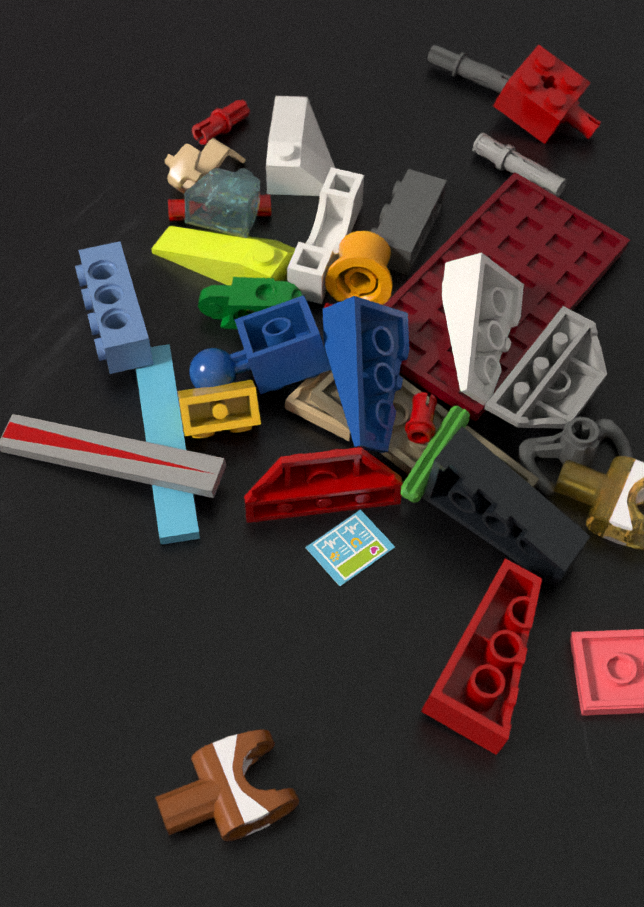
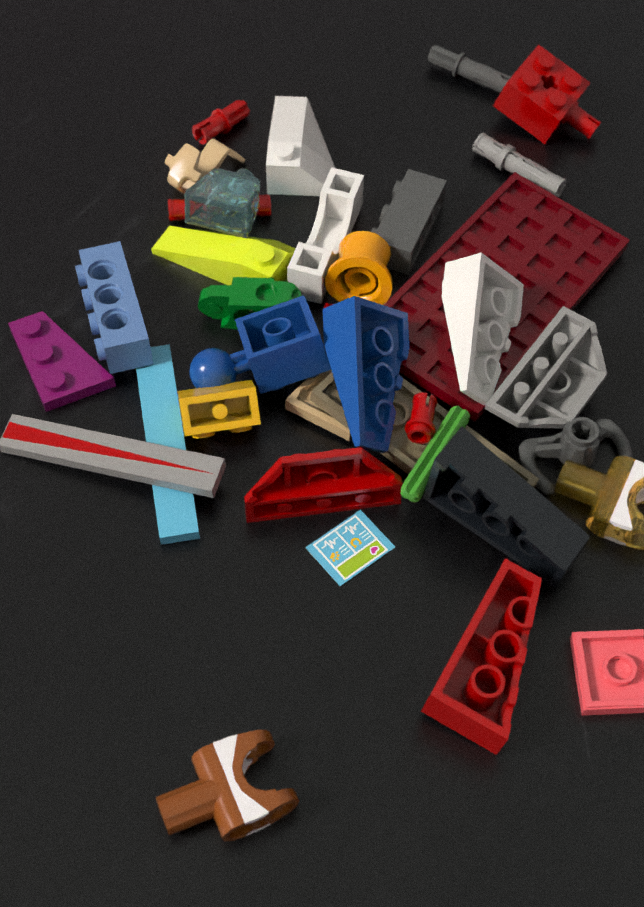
(57, 363): none -> magenta wing

